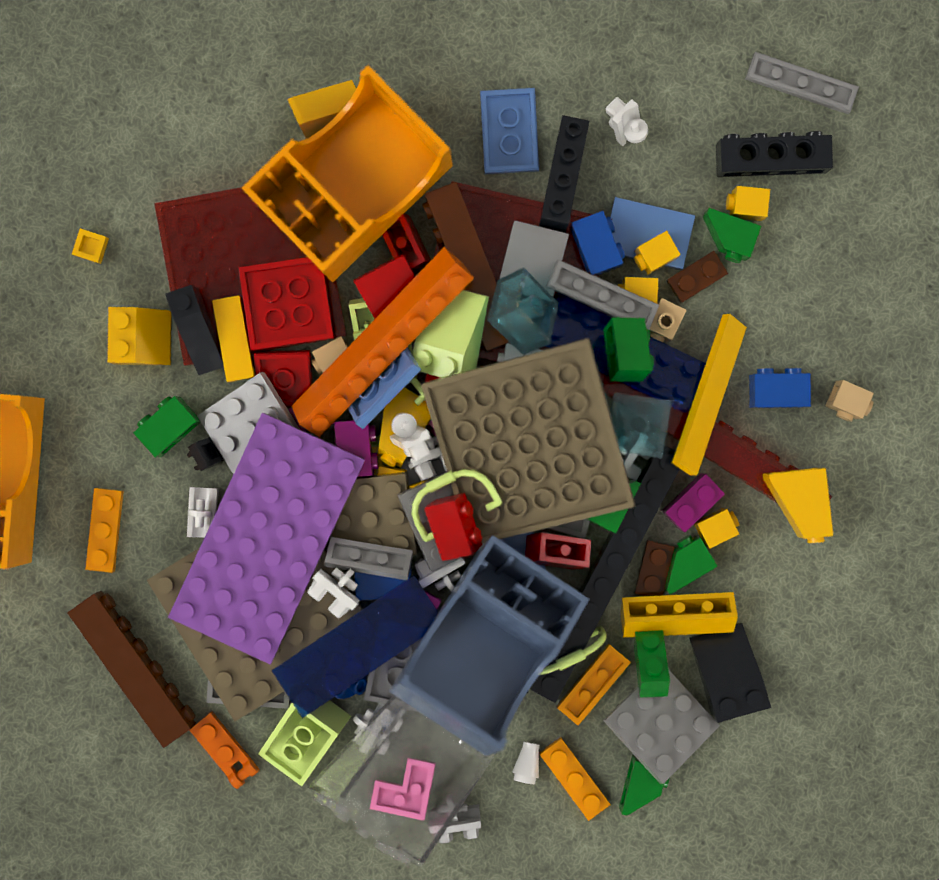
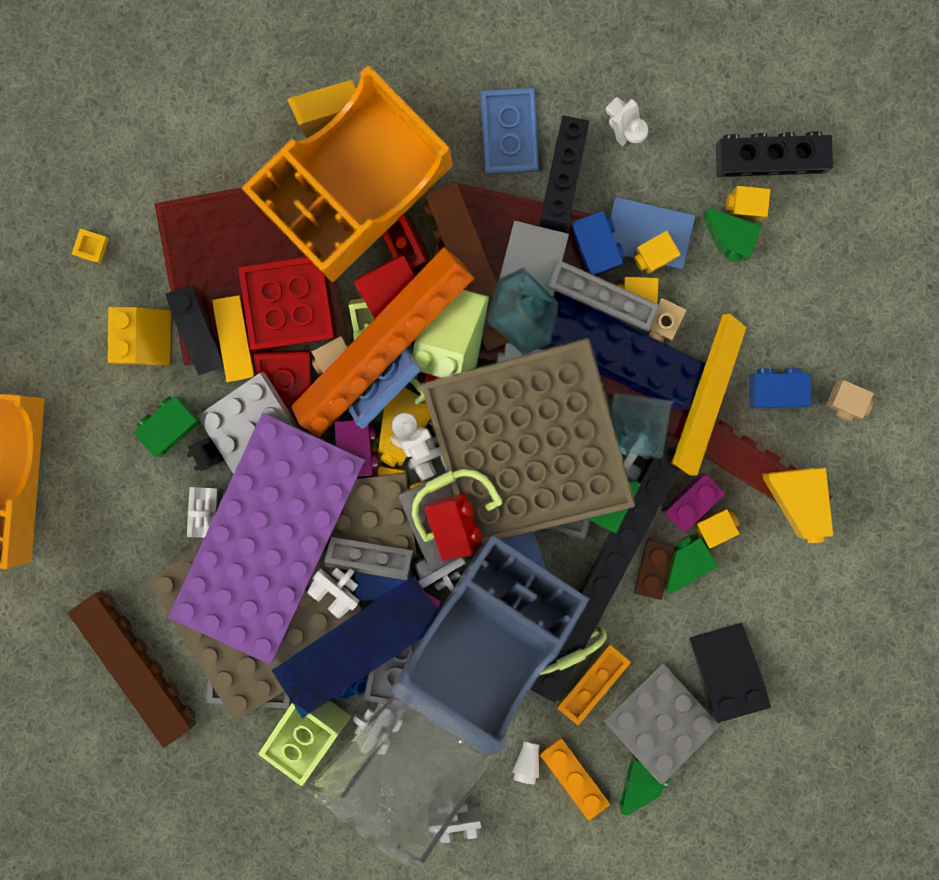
(104, 530): light orange plate -> none
(224, 749): orange plate -> none
(407, 799): bright pink plate -> none
(558, 551): red brick -> none
(628, 349): green brick -> none
(651, 664): green brick -> none
(679, 614): yellow brick -> none
(697, 276): reddish brown plate -> none
(801, 83): light grey tile -> none

